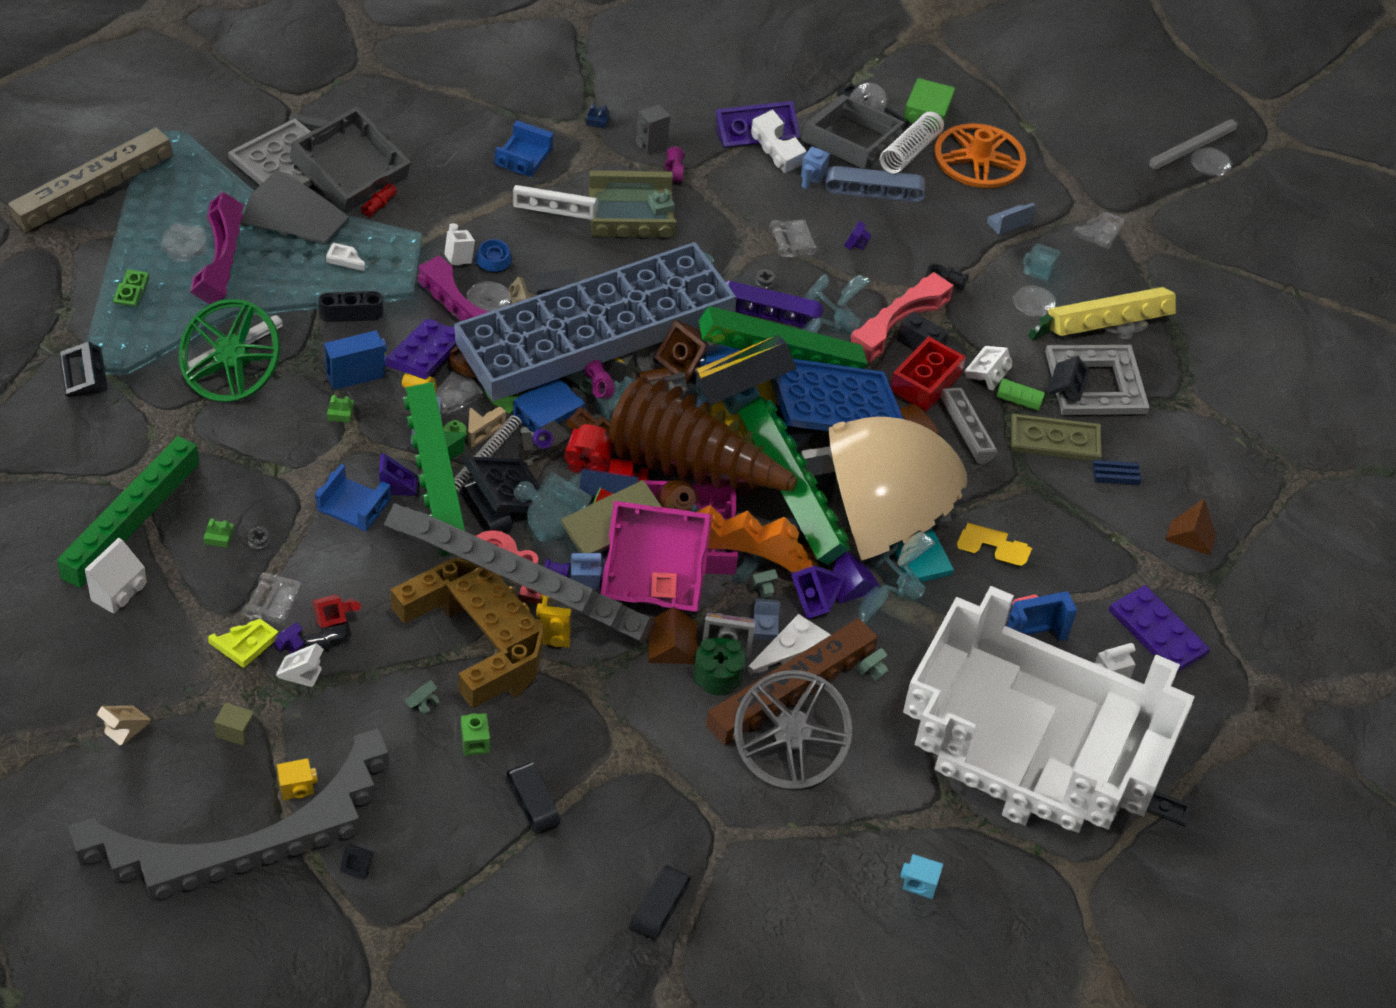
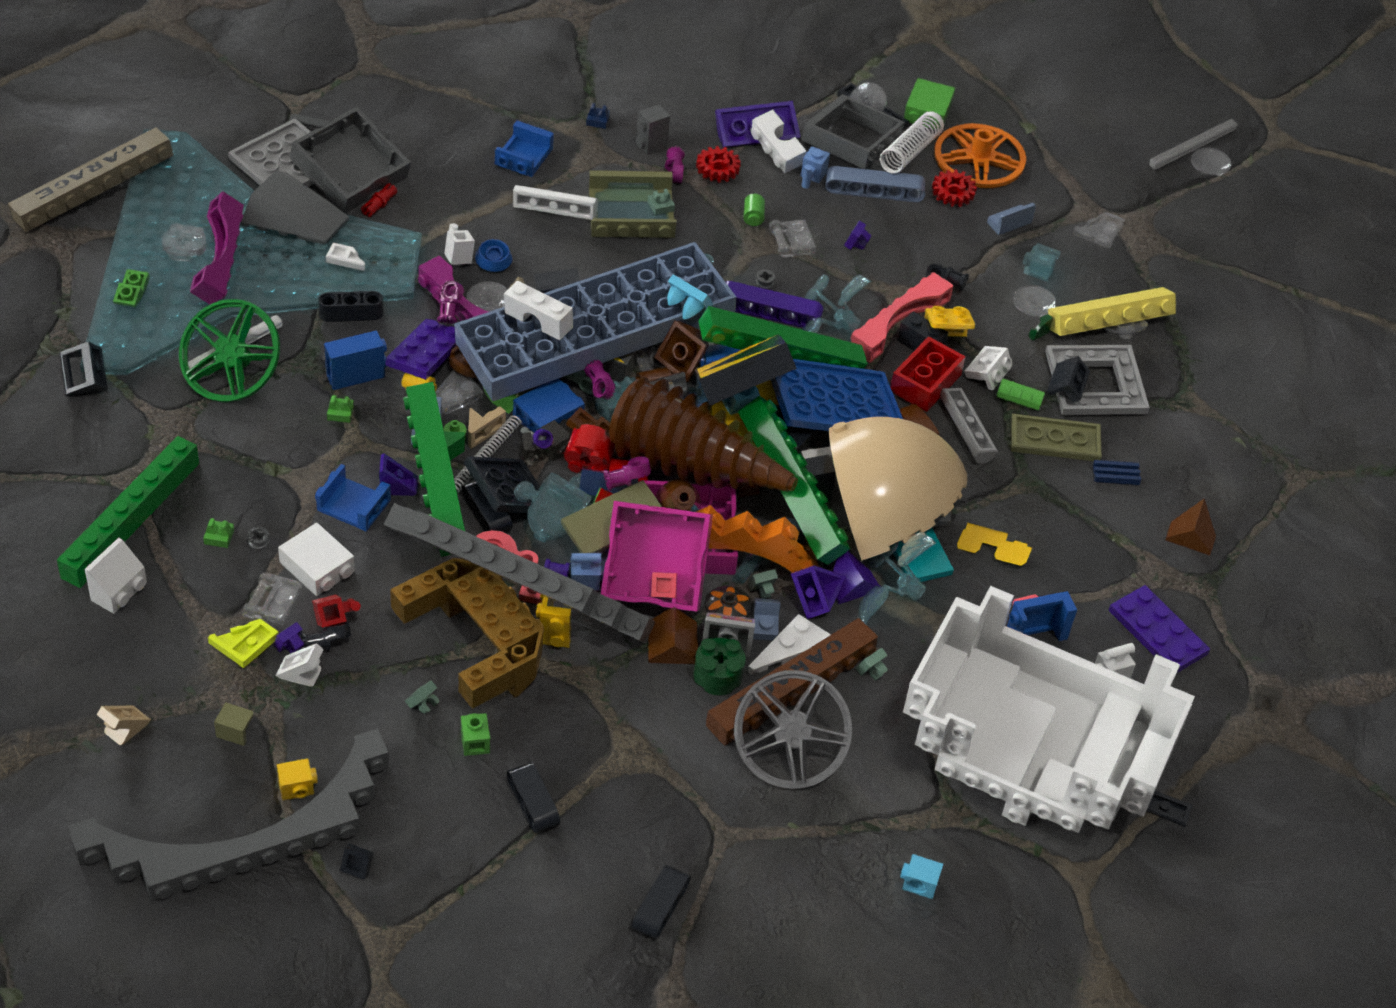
(316, 559): none -> white brick
(449, 303): none -> magenta connector
(553, 315): none -> white arch
(635, 469): none -> magenta connector
(695, 300): none -> medium azure tile
(718, 164): none -> red gear
(738, 604): none -> clear smoke dish
(754, 209): none -> bright green brick
(954, 188): none -> red gear
(954, 320): none -> yellow bracket

